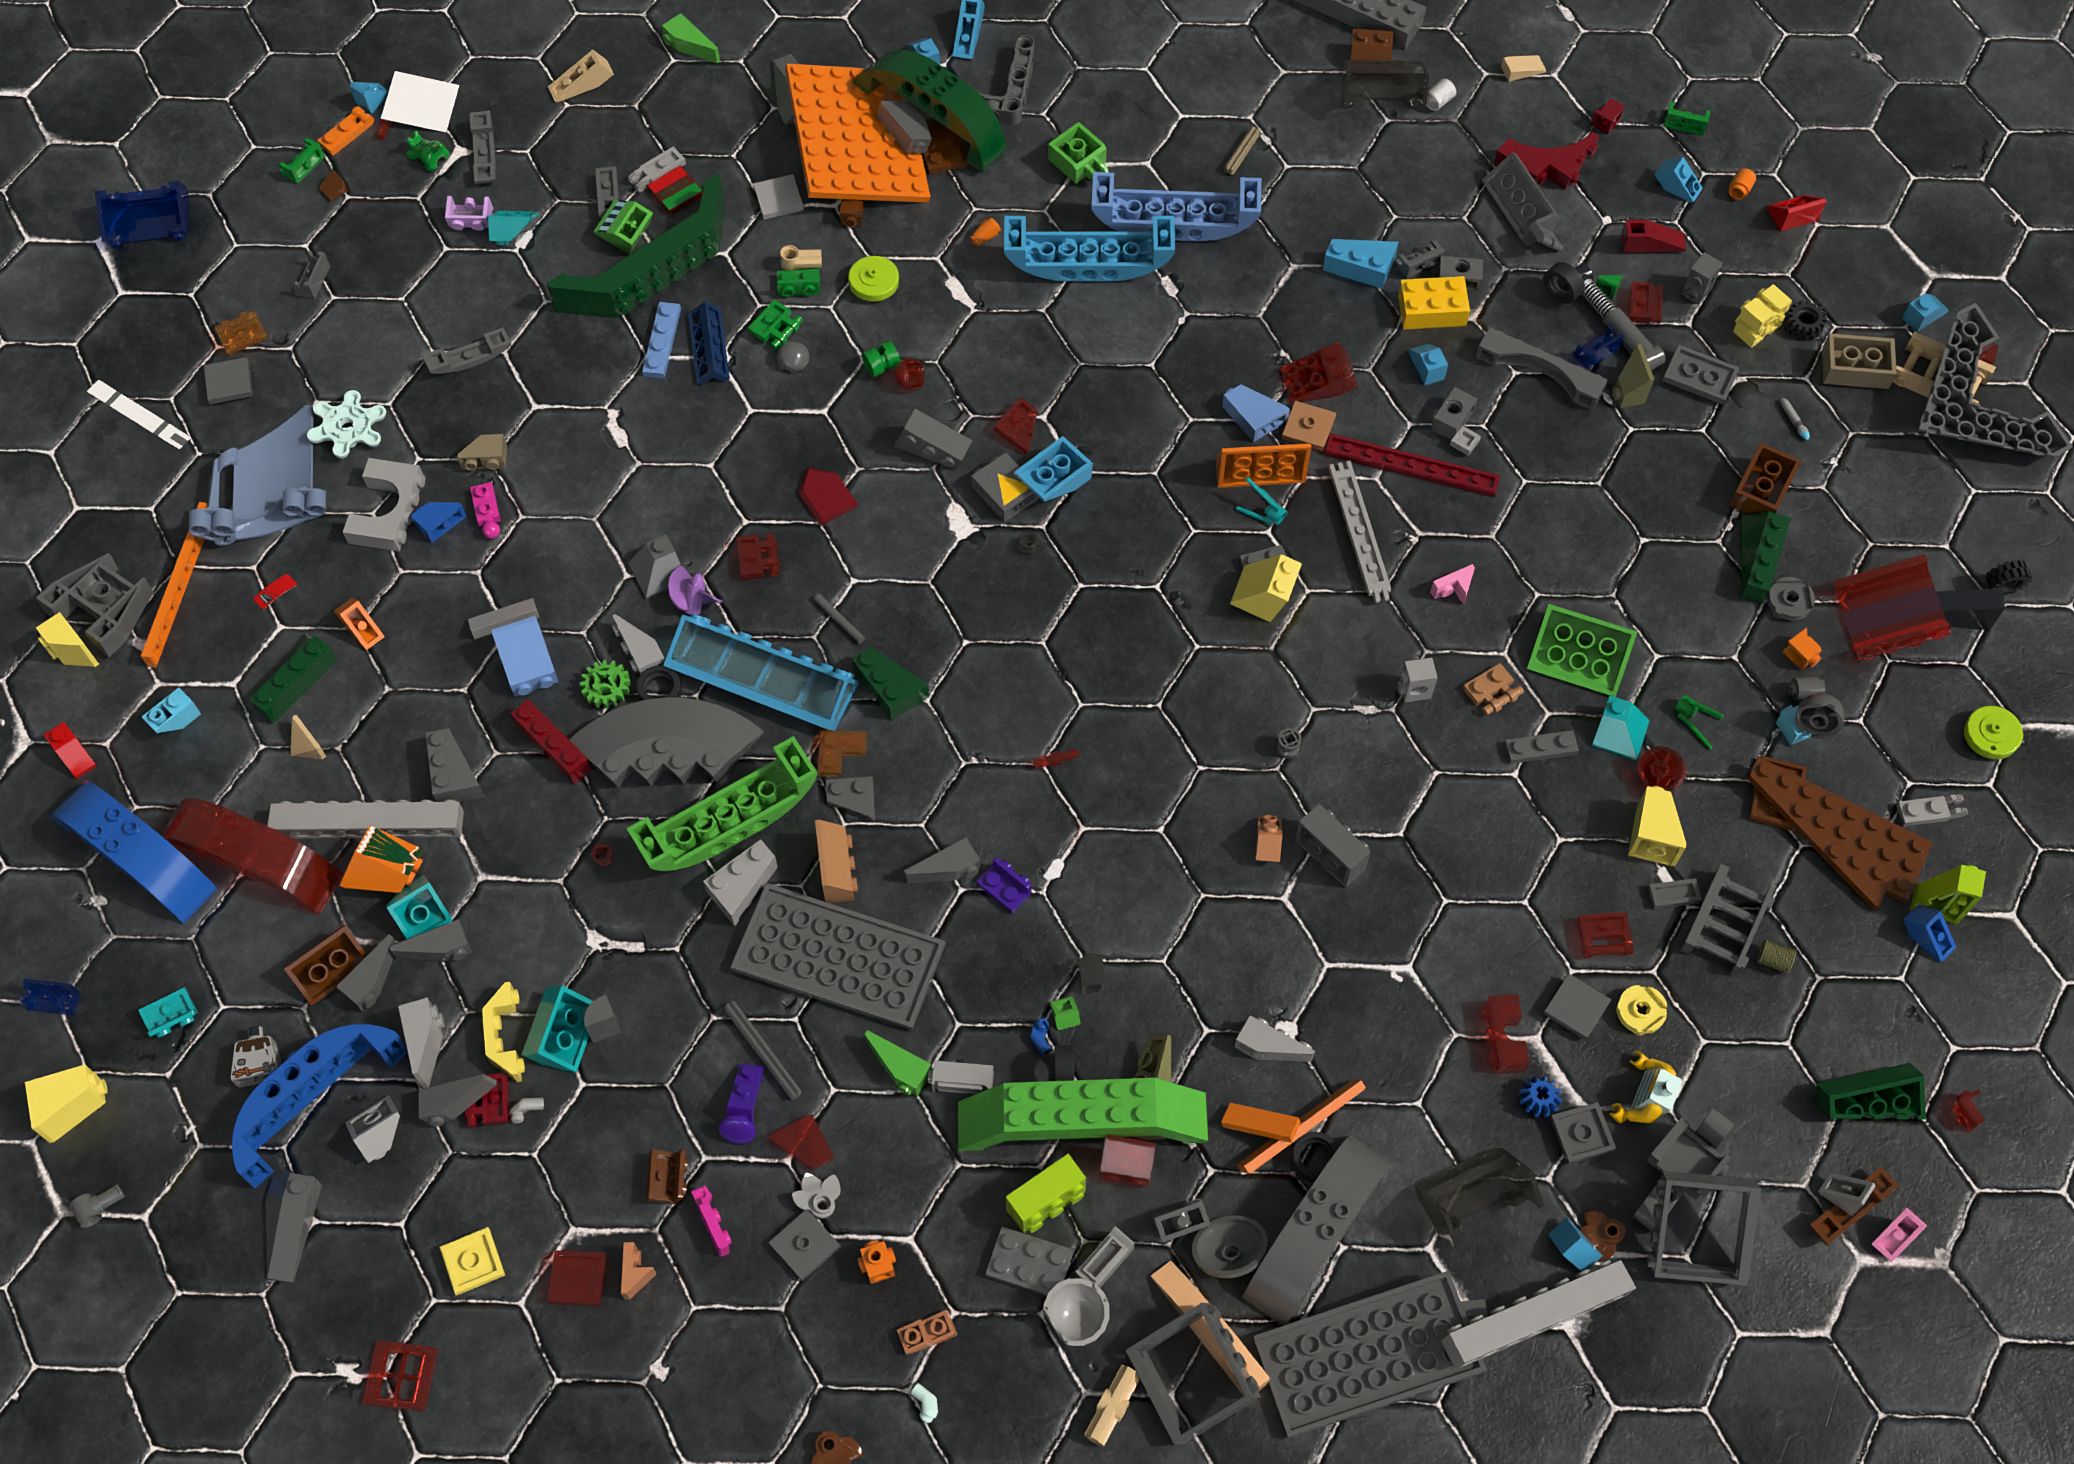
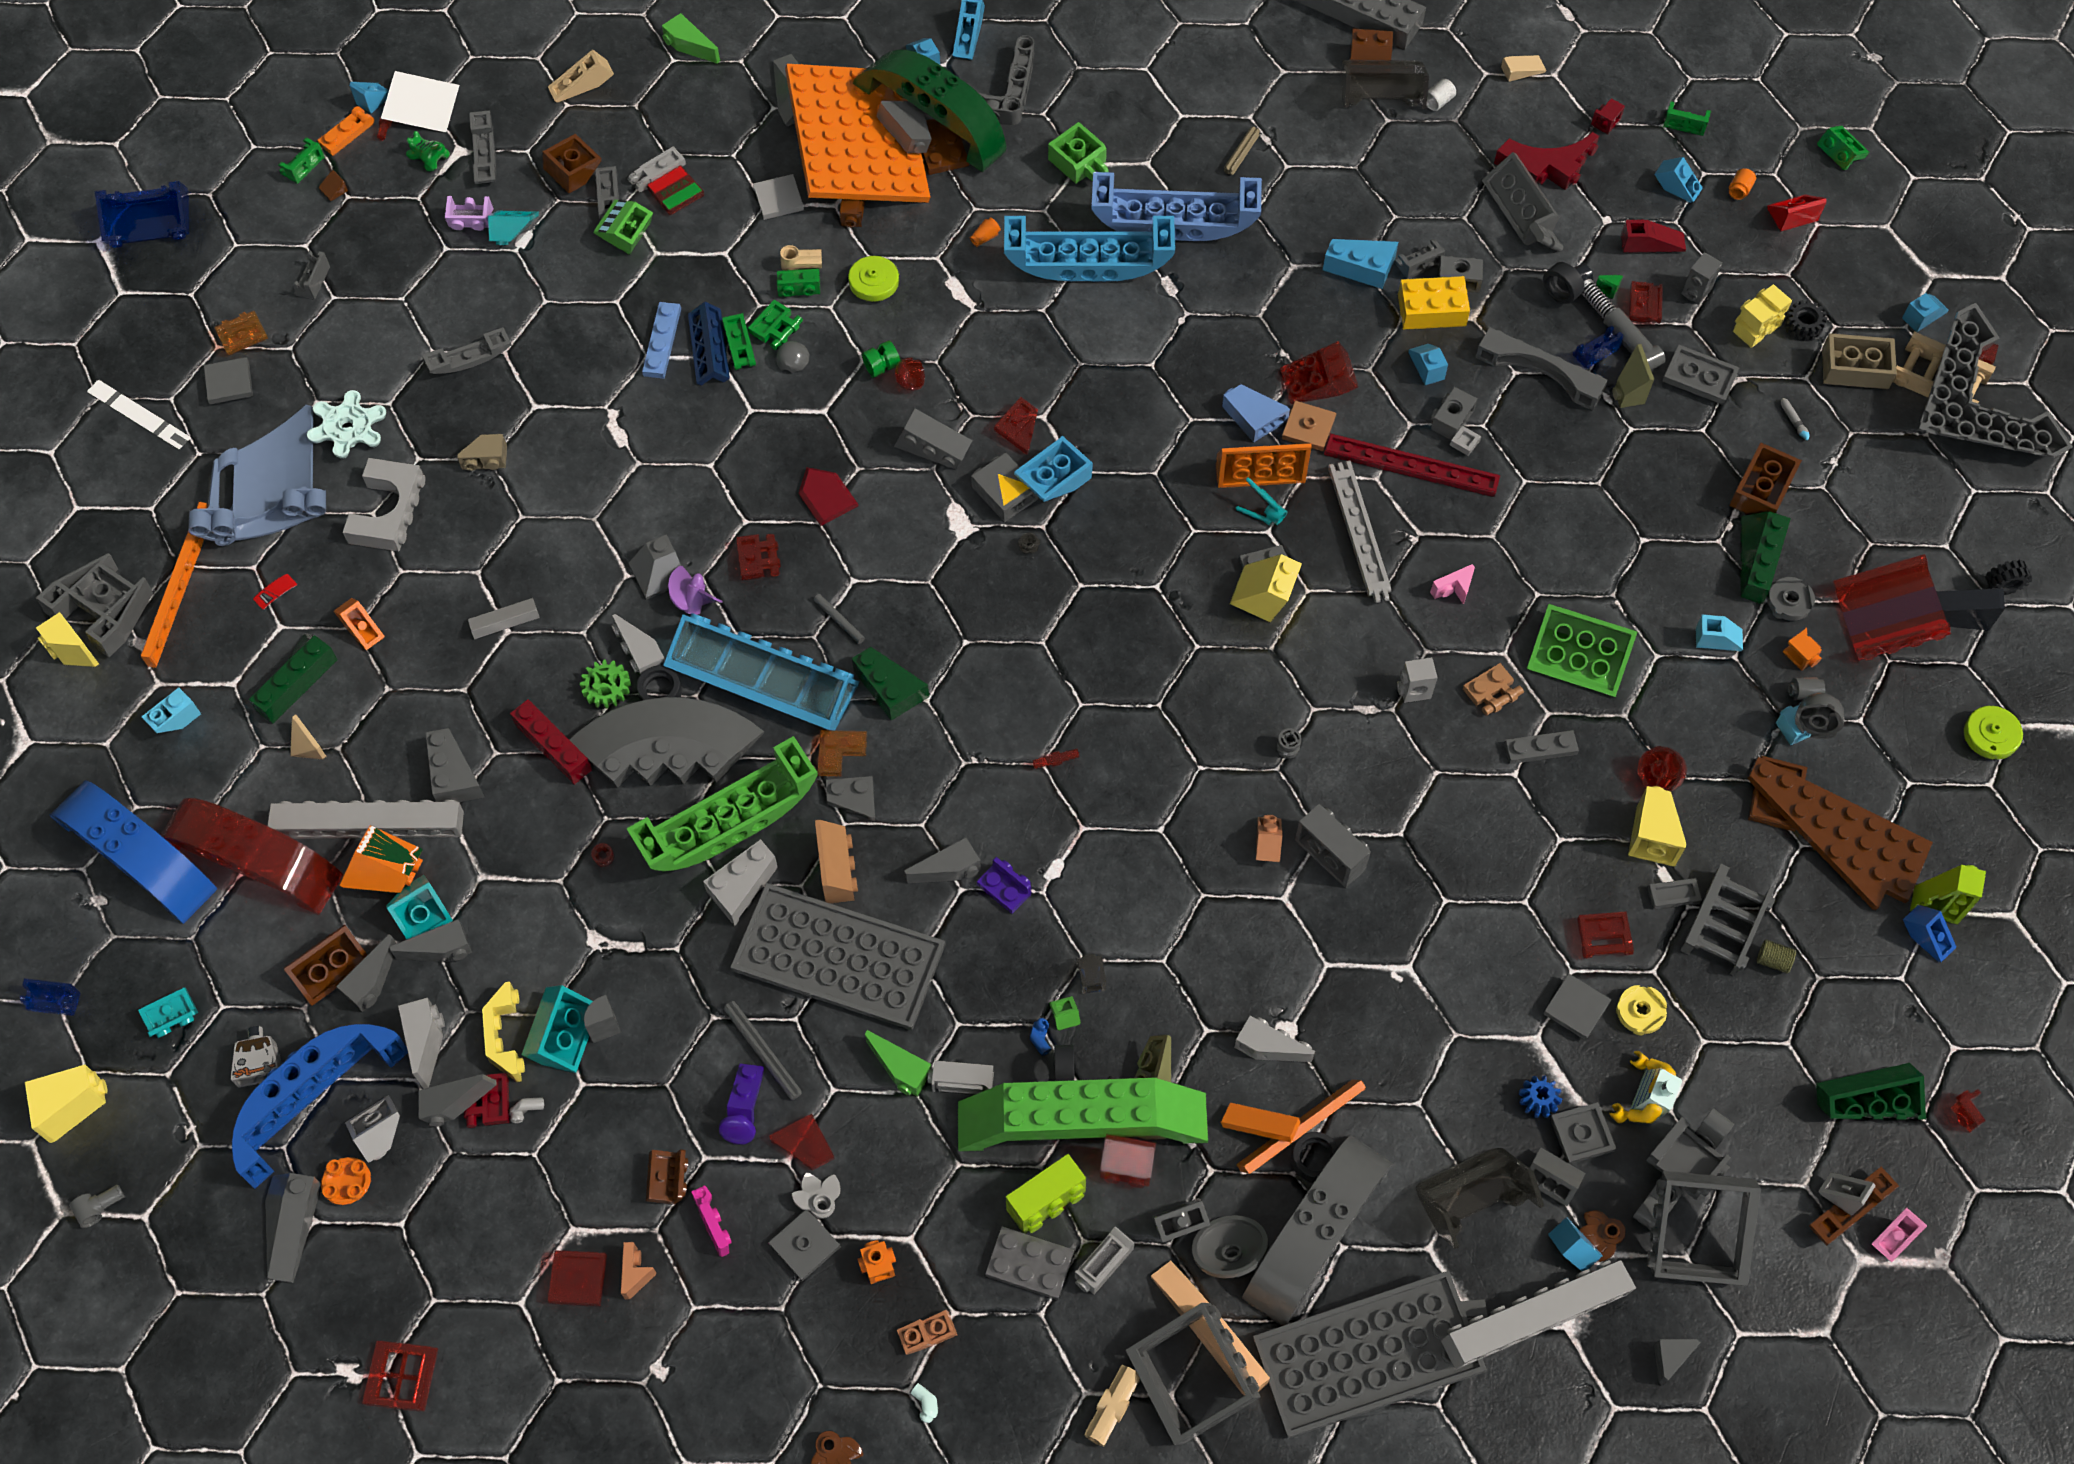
(70, 750): slope -> none
(345, 1180): none -> orange dish
(437, 518): blue slope -> none
(472, 1261): light yellow plate -> none
(486, 509): dark pink plate -> none
(525, 656): medium blue slope -> none
(570, 162): none -> reddish brown slope
(649, 267): dark green slope -> none
(738, 340): none -> green plate
(1077, 1311): light grey cylinder -> none
(1506, 1054): clear red arch -> none
(1556, 1176): none -> dark grey brick
(1621, 729): teal slope -> none
(1671, 1355): none -> dark grey slope
(1689, 707): green plant -> none
(1718, 633): none -> medium azure slope
(1842, 146): none -> green bracket
(1930, 810): light grey hinge -> none

